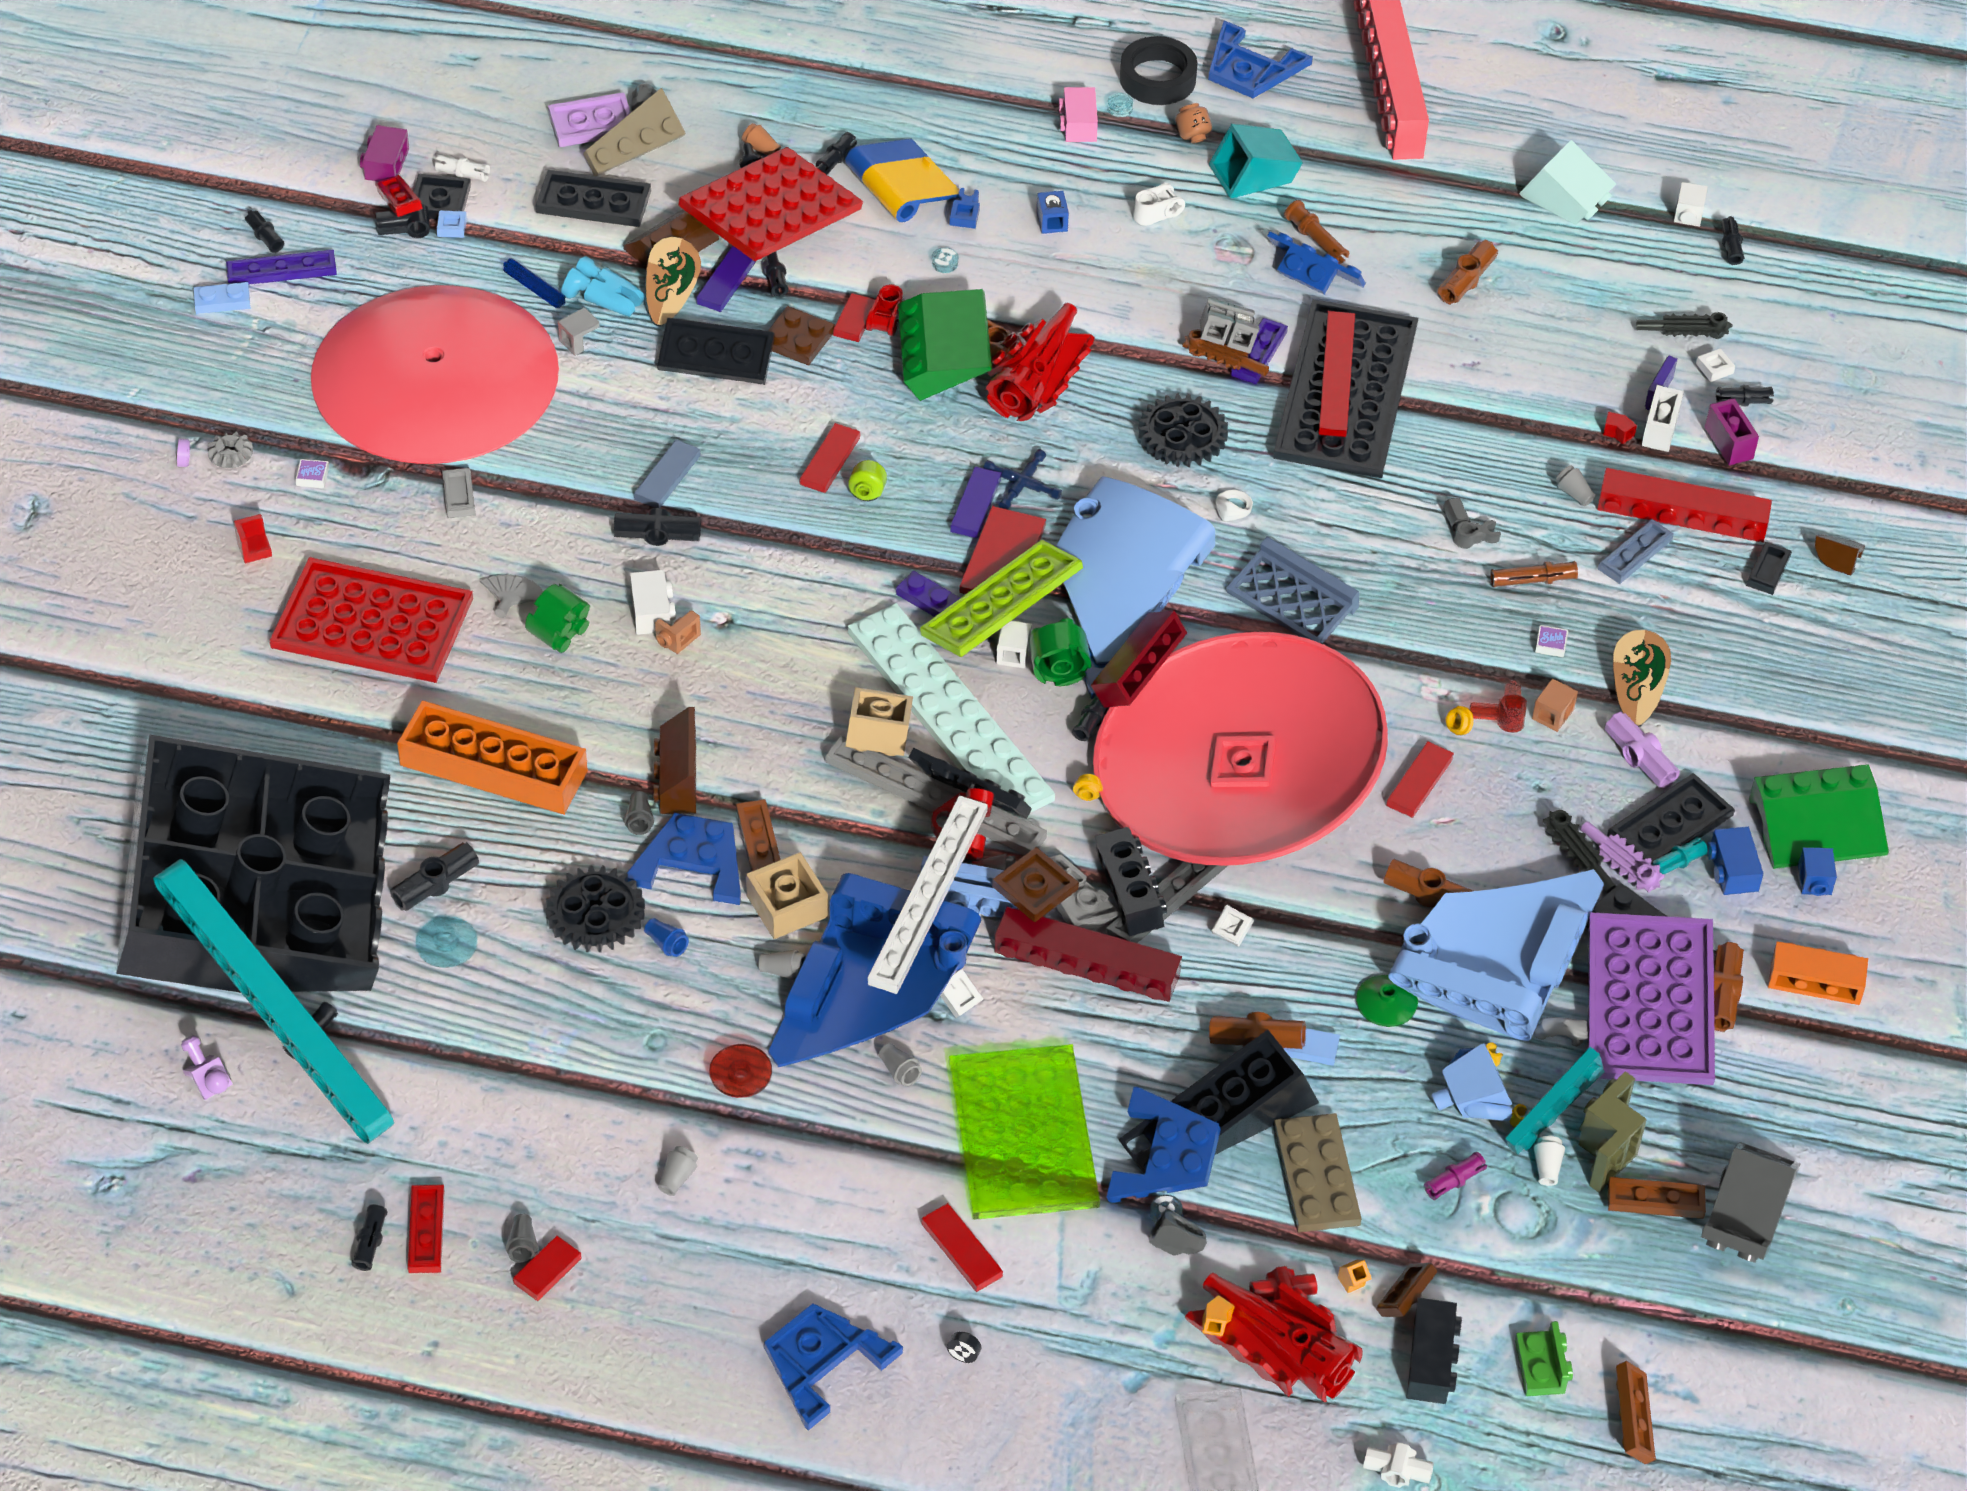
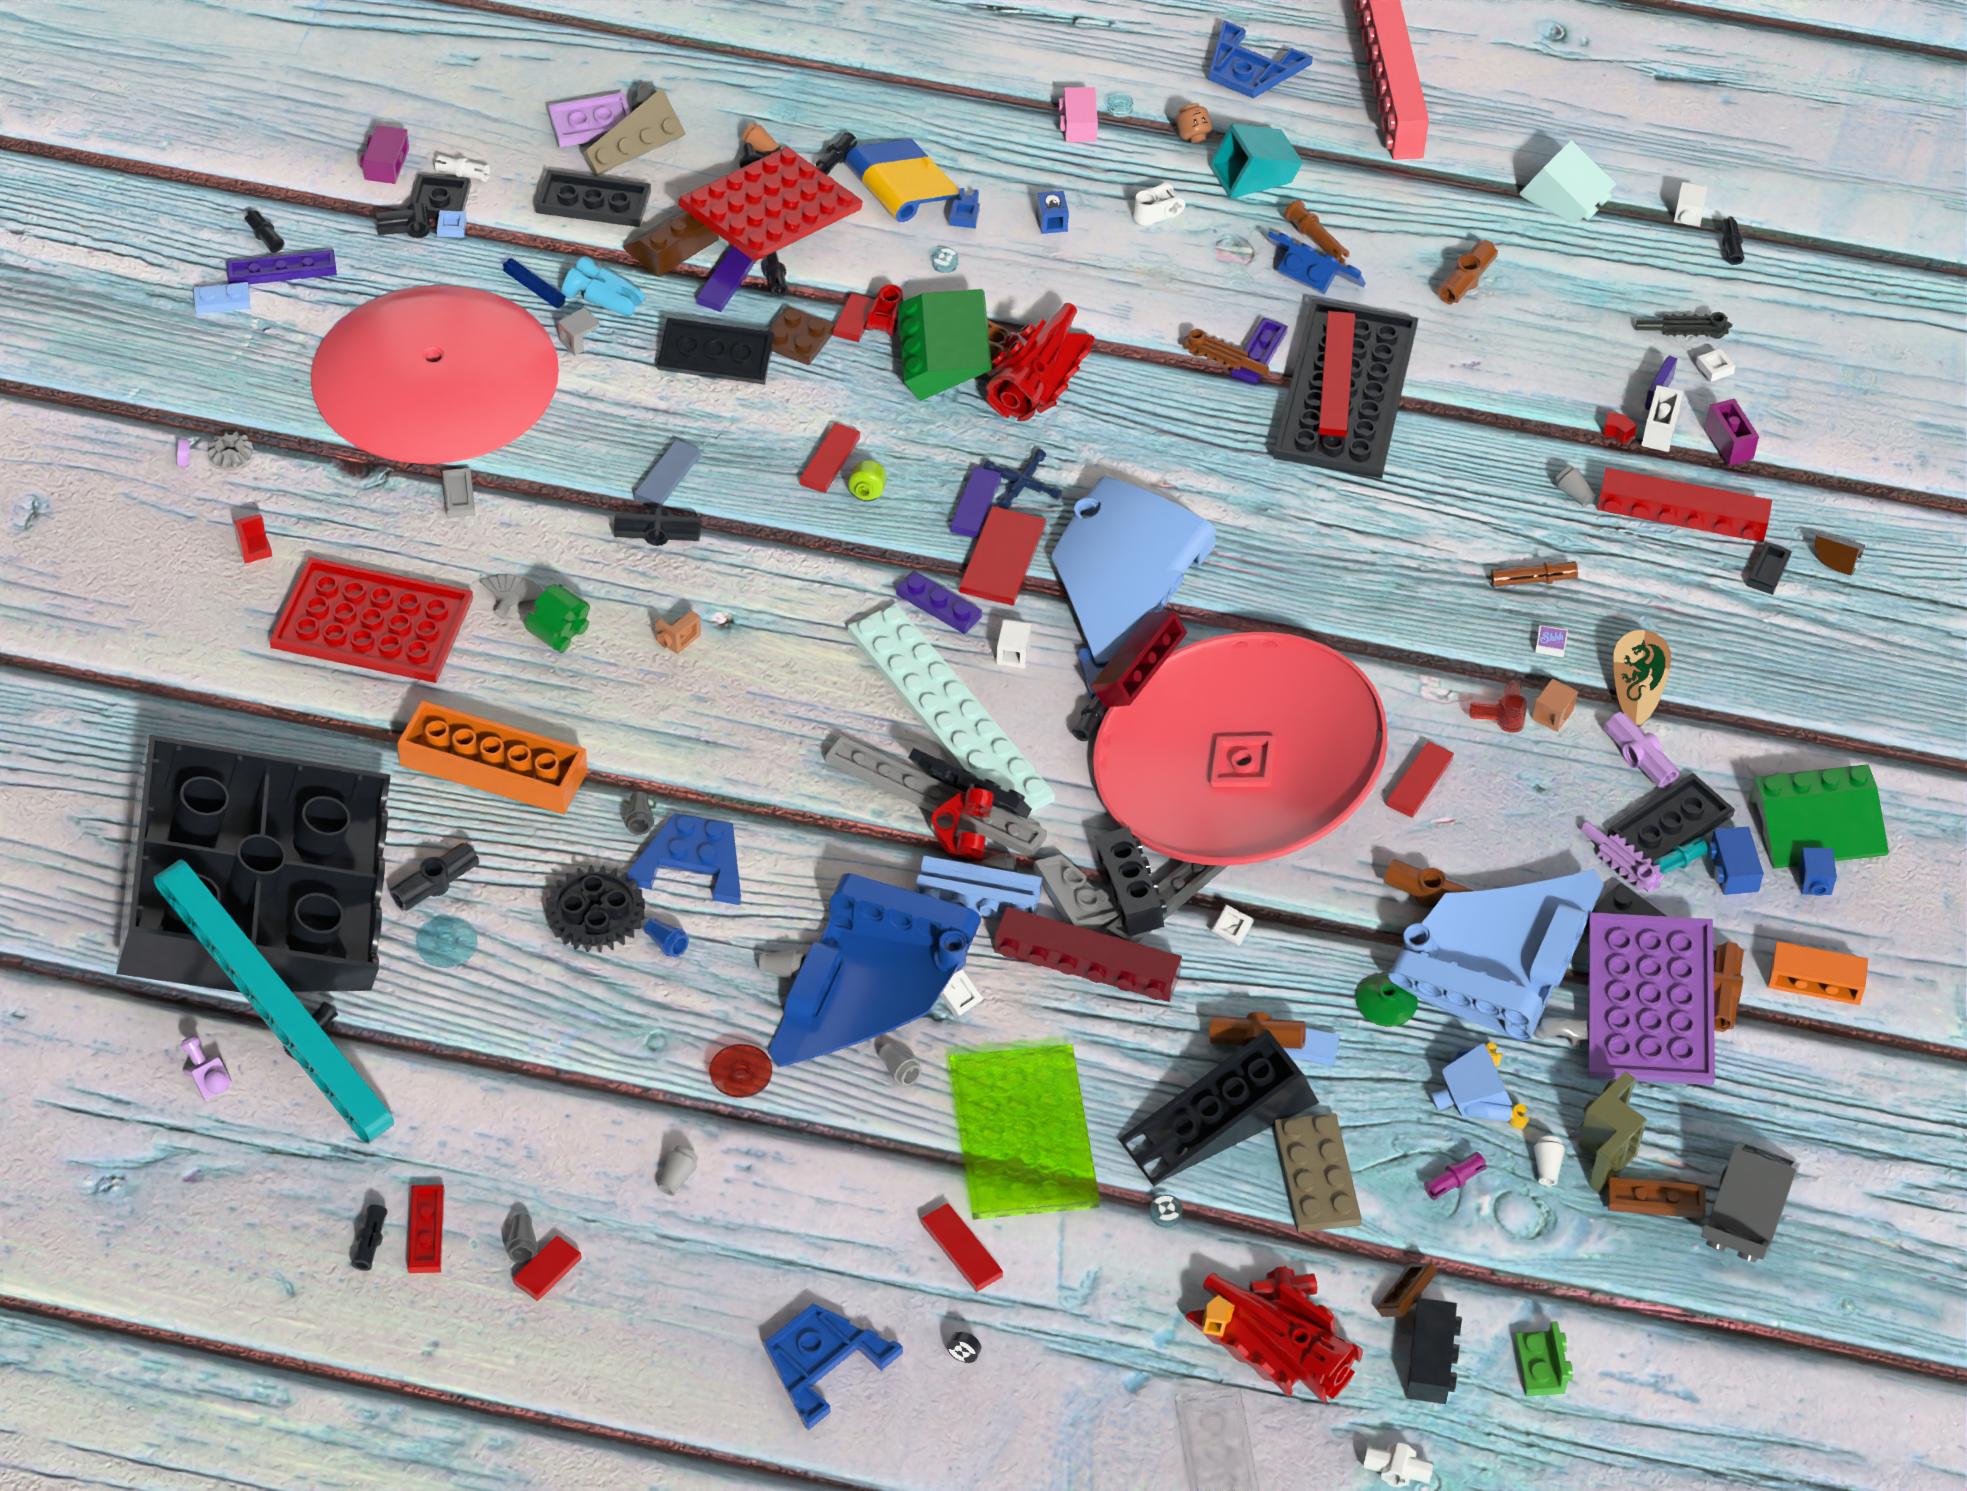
(312, 473): tile -> none
(398, 195): red tile -> none
(650, 600): white brick -> none
(670, 278): shield -> none
(676, 764): reddish brown slope -> none
(757, 833): dark orange plate -> none
(787, 895): tan brick -> none
(879, 722): tan brick -> none
(927, 895): white plate -> none
(1001, 598): lime tile -> none
(1035, 884): reddish brown plate -> none
(1059, 653): green brick -> none
(1087, 787): yellow plate -> none
(1159, 49): black tyre -> none
(1177, 1235): dark grey rock -> none
(1179, 1152): blue wing -> none
(1183, 430): black gear -> none
(1228, 324): light grey hips -> none
(1228, 510): white piece -> none
(1303, 572): sand blue fence -> none
(1355, 1268): light orange piece -> none
(1459, 720): yellow plate -> none
(1466, 532): dark grey bar -> none
(1560, 1097): teal wing -> none
(1574, 842): pearl dark grey piece -> none
(1635, 551): sand blue tile -> none
(1635, 1412): dark orange plate -> none
(1746, 395): black pin -> none

